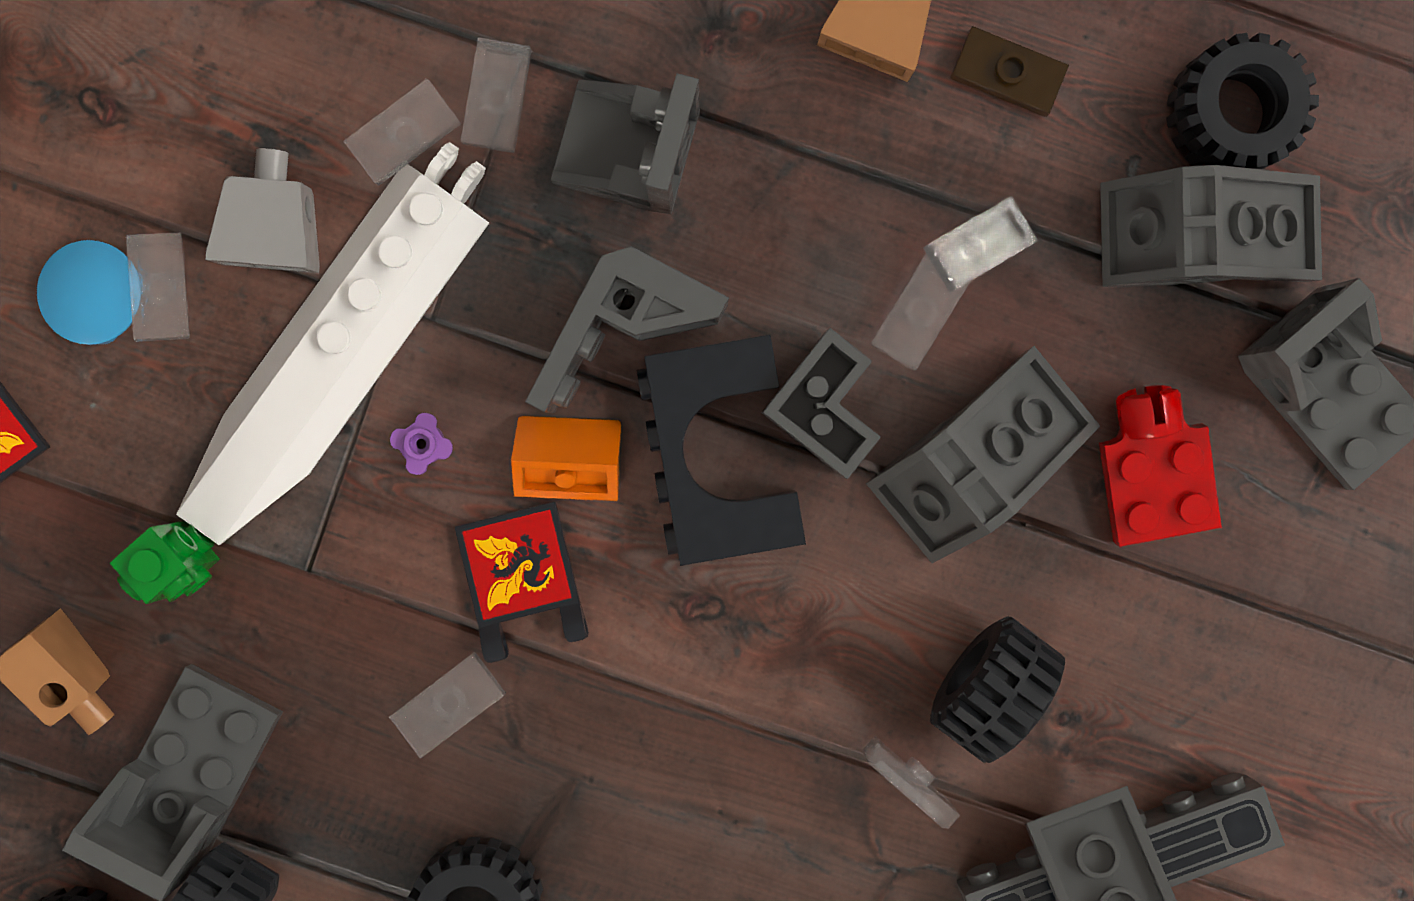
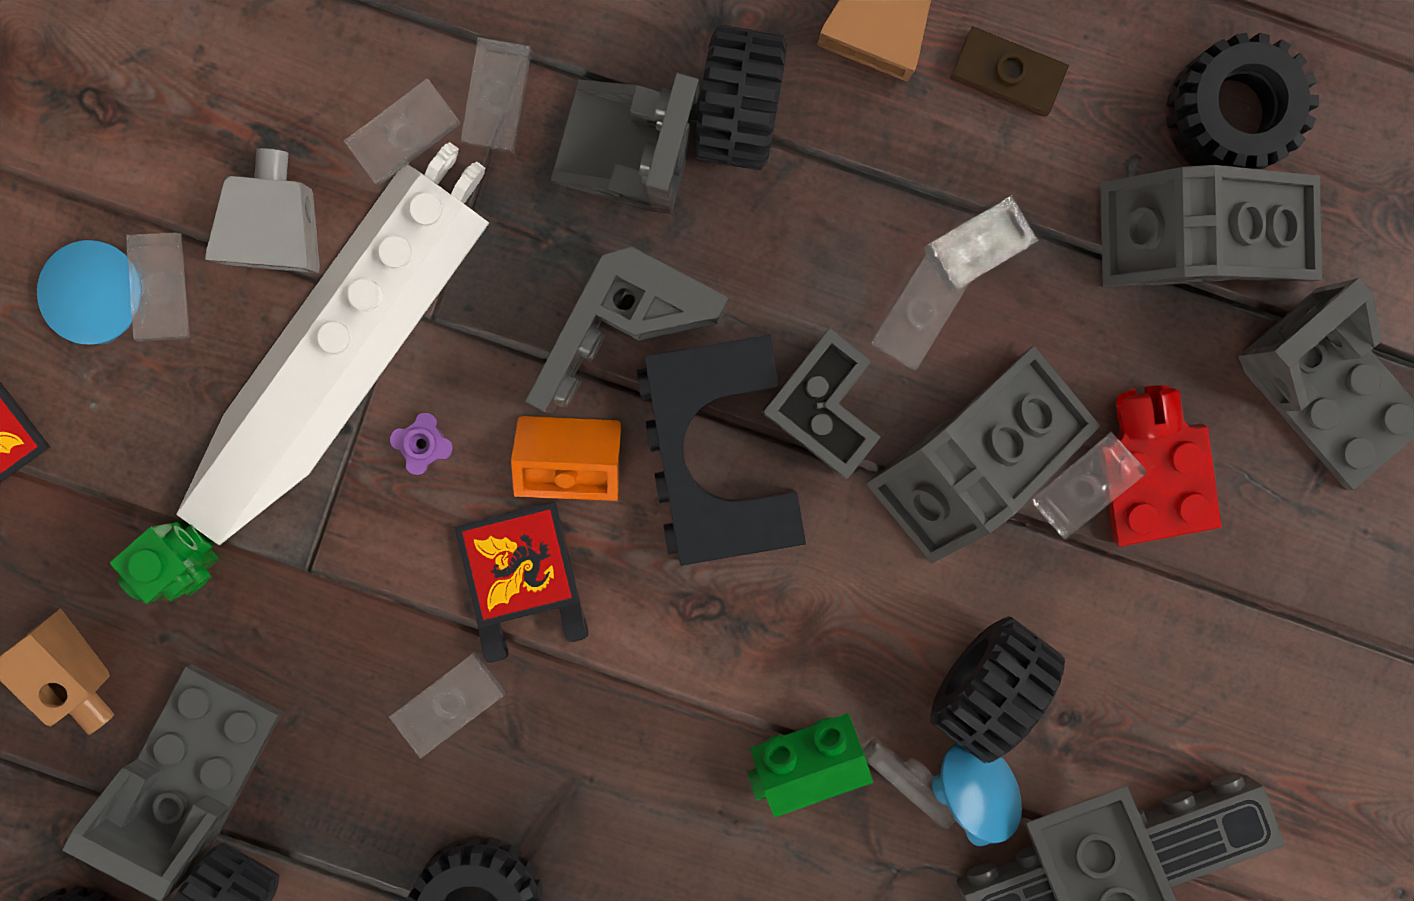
(739, 97): none -> black tyre
(809, 765): none -> green brick
(979, 796): none -> dark azure dish
(1088, 485): none -> clear plate

